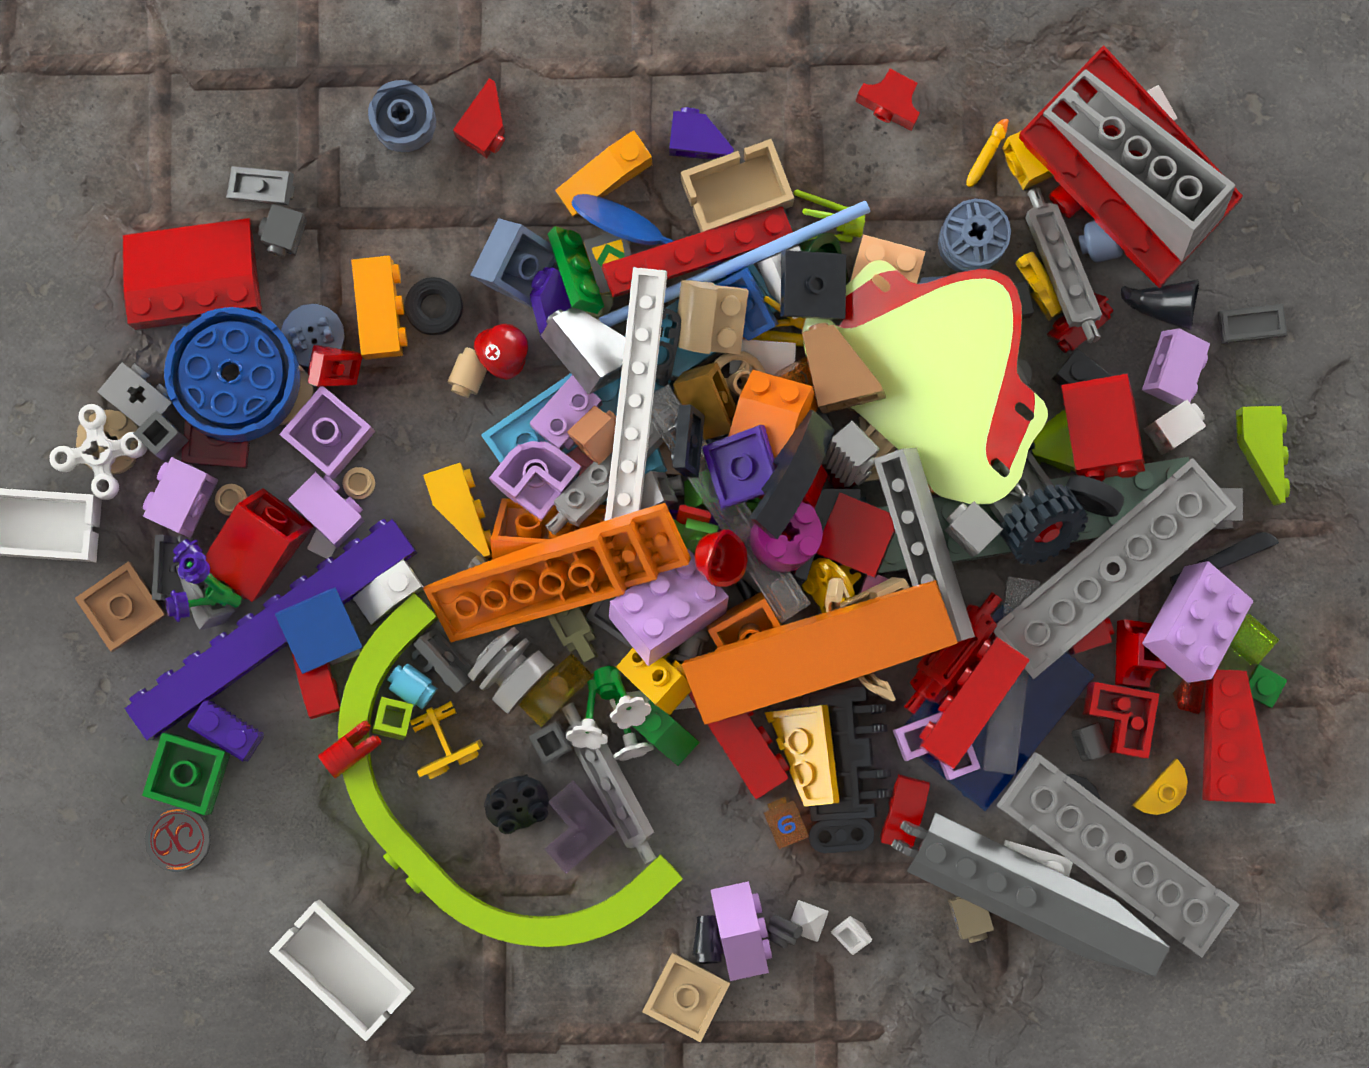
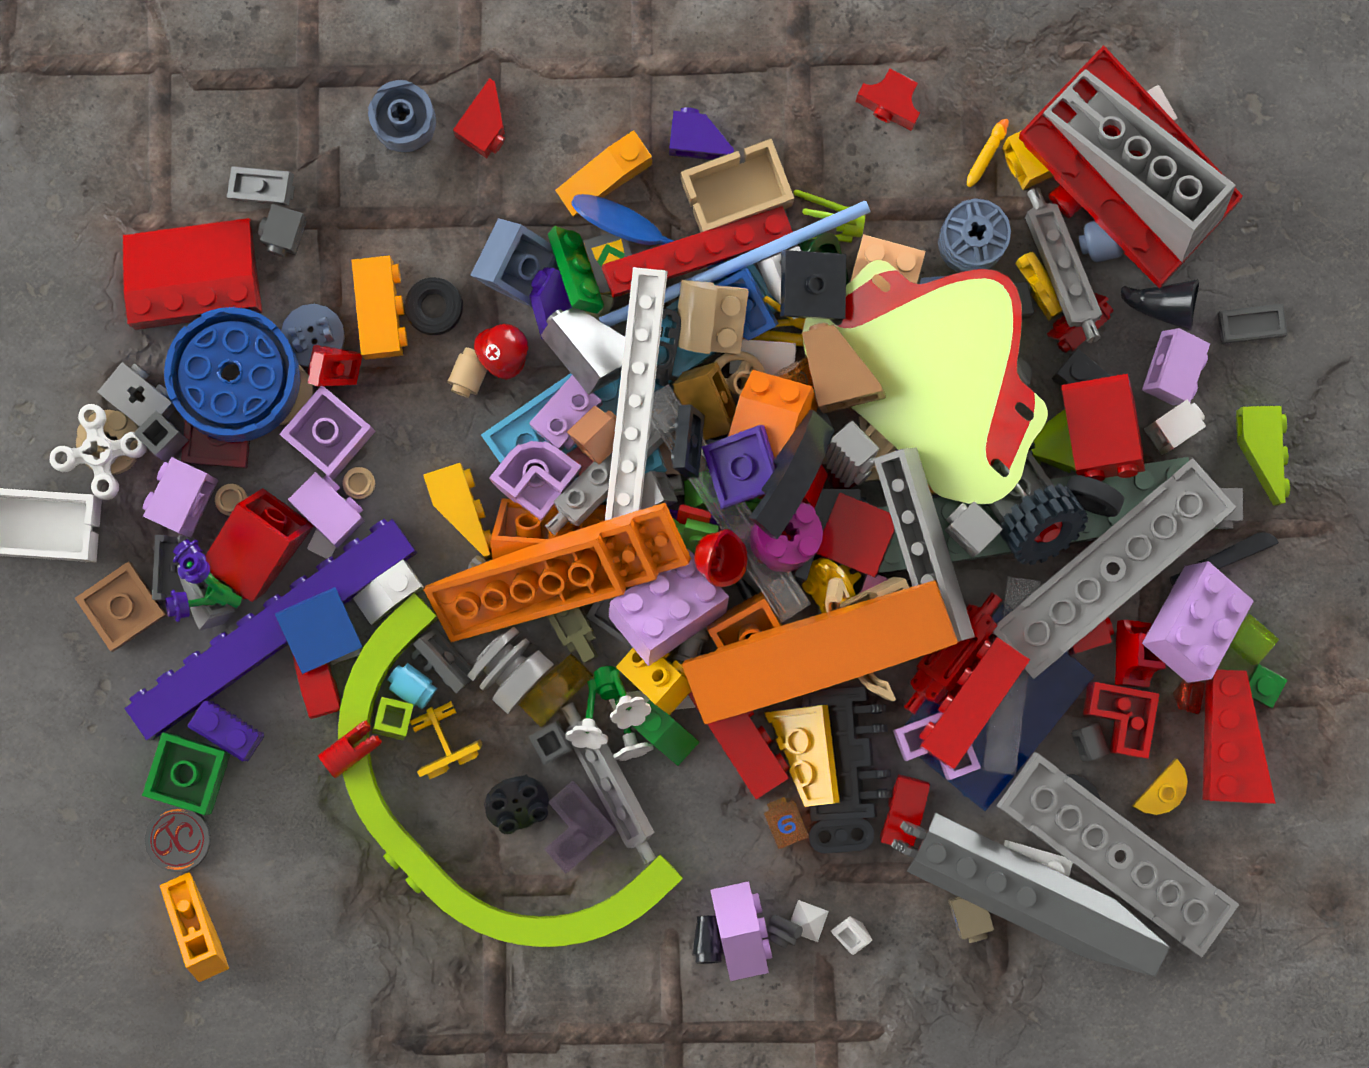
(193, 928): none -> light orange slope
(342, 970): white piece -> none
(686, 997): tan plate -> none

